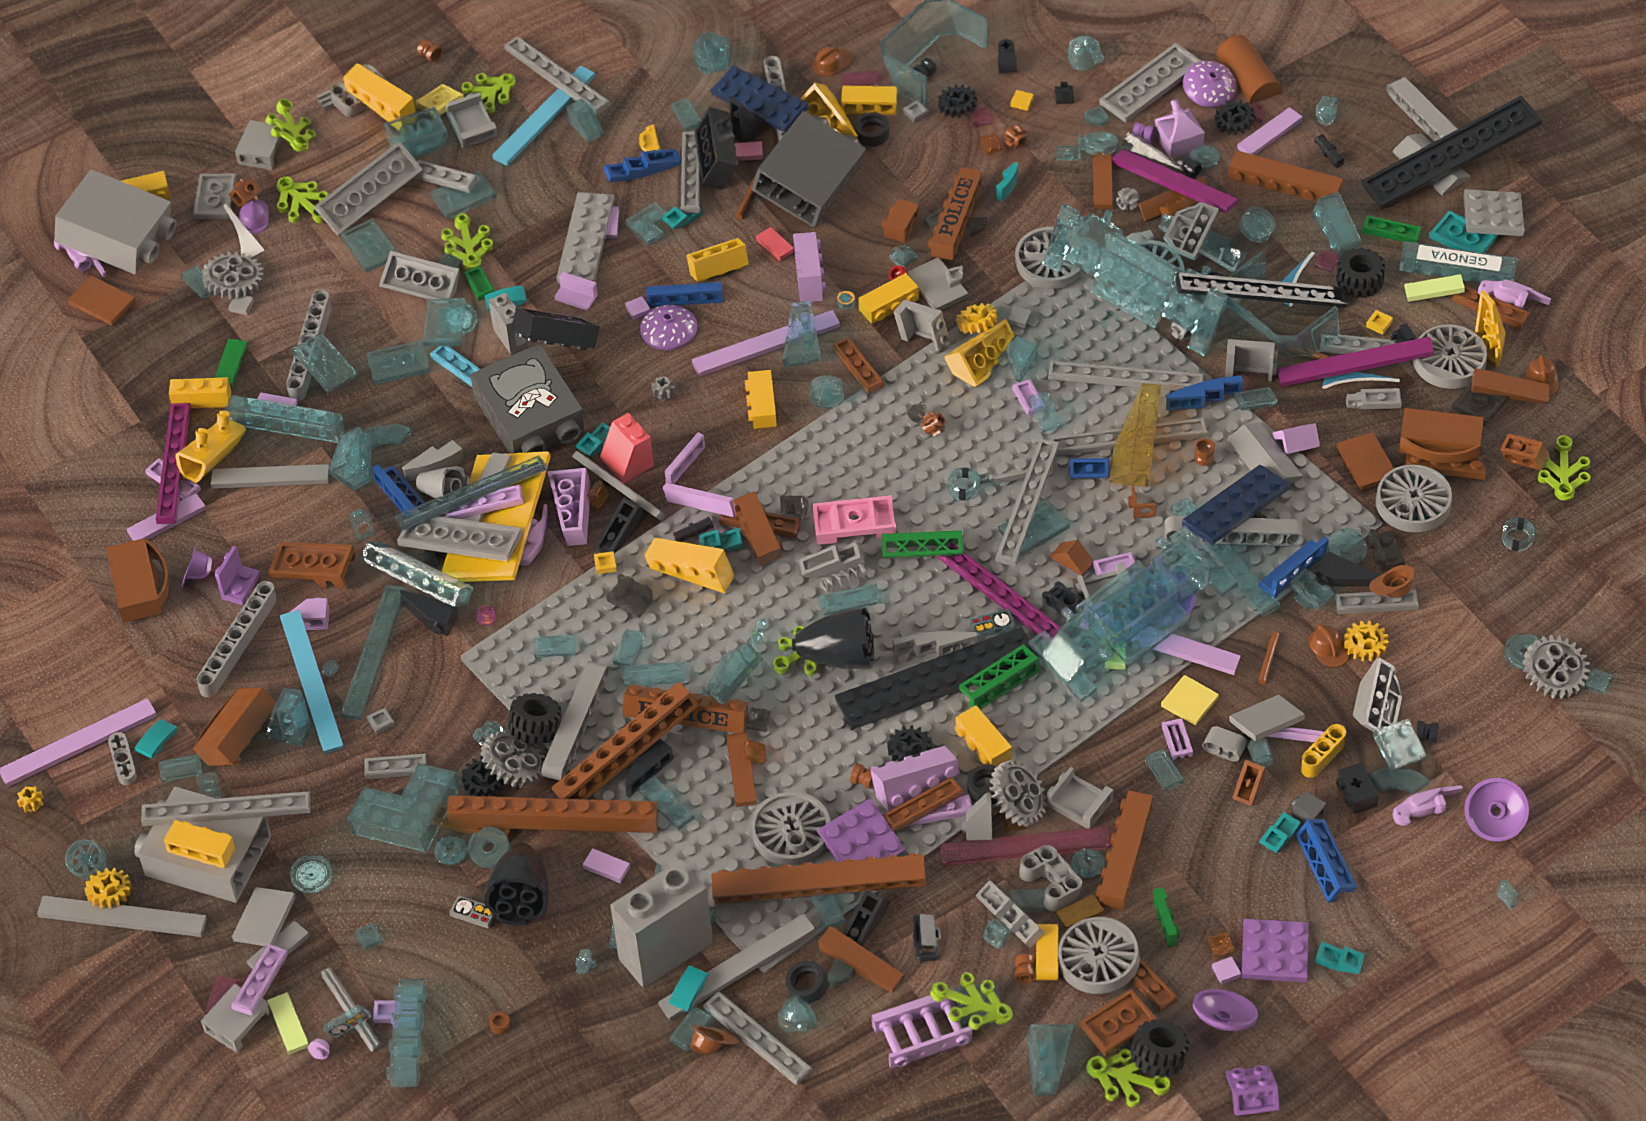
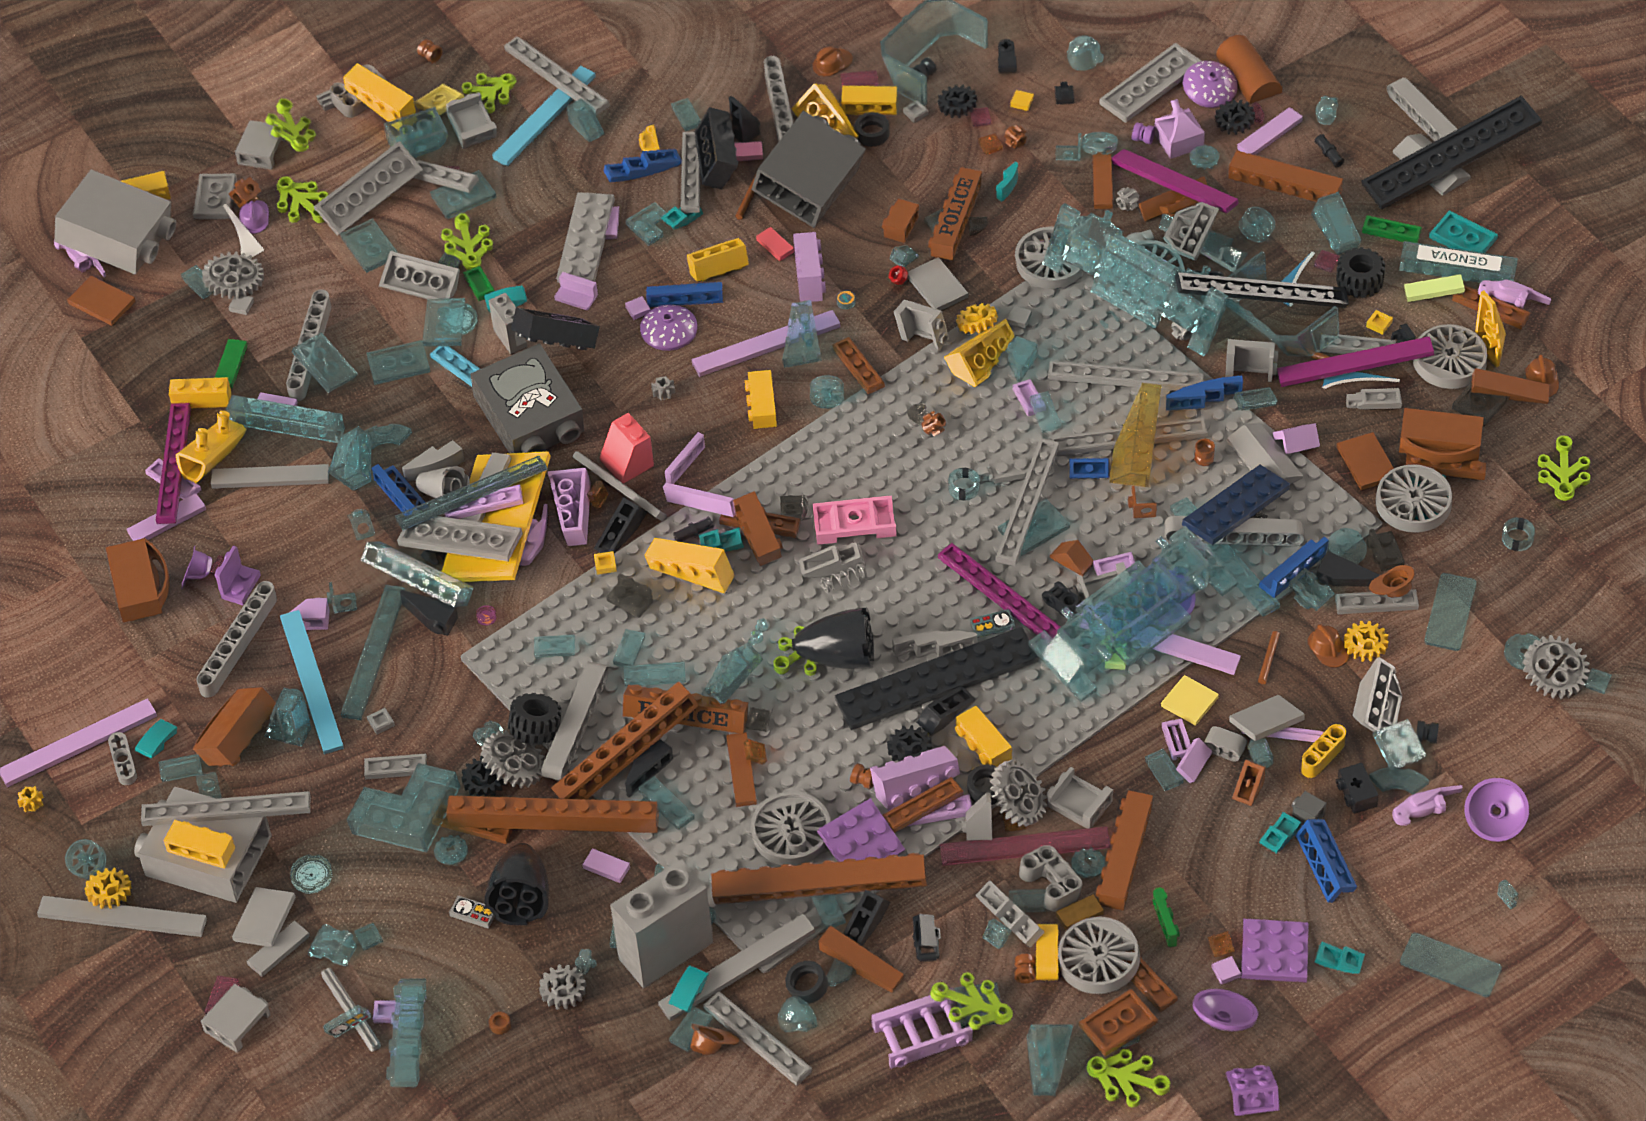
(259, 979): lavender tile -> none
(288, 1023): yellowish green tile -> none
(312, 562): dark orange hinge -> none
(319, 1049): lavender plate -> none
(330, 668): clear light blue plate -> none
(333, 944): none -> clear light blue cylinder
(335, 600): none -> clear light blue bracket
(480, 839): clear light blue tile -> none
(562, 987): none -> light grey gear
(594, 443): teal slope -> none
(711, 52): clear light blue brick -> none
(760, 98): dark blue plate -> none
(849, 599): clear light blue tile -> none
(886, 298): yellow brick -> none
(922, 539): green fence -> none
(944, 710): none -> black slope
(954, 275): light grey tile -> none
(1004, 680): green fence -> none
(1096, 116): clear light blue tile -> none
(1140, 147): clear smoke tile -> none
(1159, 1048): black tyre -> none
(1192, 167): black wheel -> none
(1194, 760): none -> lavender tile
(1450, 611): none -> clear light blue piece
(1450, 964): none -> clear light blue piece
(1493, 212): light grey plate -> none
(1524, 452): dark orange brick -> none

